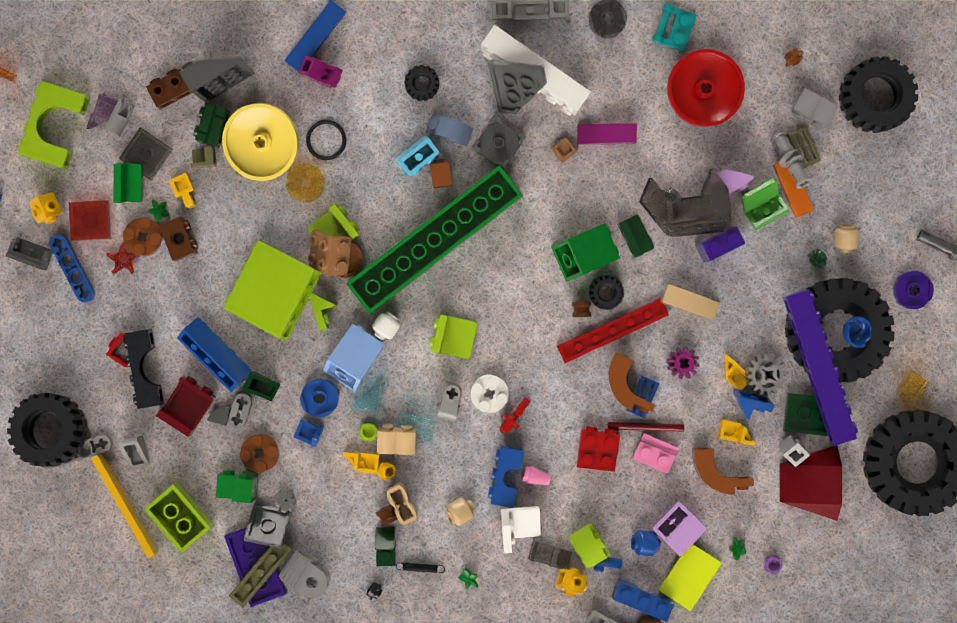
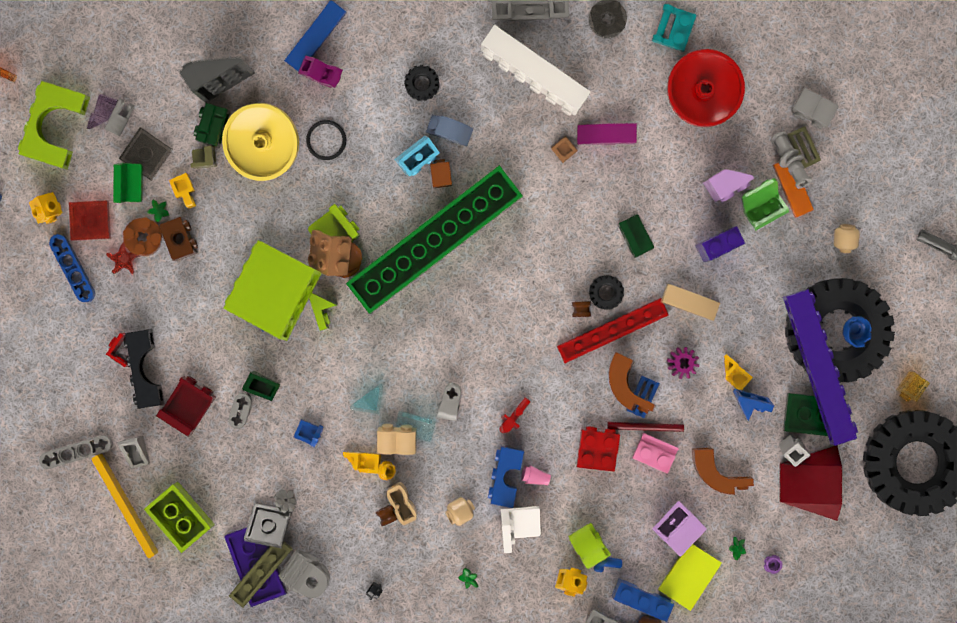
(23, 424): black tyre -> none
(29, 253): dark grey hinge -> none
(168, 89): reddish brown brick -> none
(214, 354): blue brick -> none
(220, 415): dark grey tile -> none
(238, 487): green brick -> none
(257, 442): dark orange plate -> none
(307, 172): clear yellow plate -> none
(314, 407): blue plate -> none
(353, 357): light blue slope -> none
(368, 431): lime tile -> none
(385, 546): dark green slope -> none
(386, 325): white head -> none
(420, 567): black piece -> none
(453, 336): lime bracket -> none
(498, 142): dark grey panel -> none
(499, 398): white plate -> none
(515, 84): dark grey plate -> none
(550, 555): clear smoke slope -> none
(585, 252): green slope -> none
(645, 543): blue head -> none
(692, 214): clear smoke windscreen -> none
(734, 432): yellow slope -> none
(757, 375): light grey gear -> none
(793, 57): dark orange plate -> none
(817, 258): clear green plate -> none
(896, 77): black tyre -> none
(920, 298): dark purple plate -> none

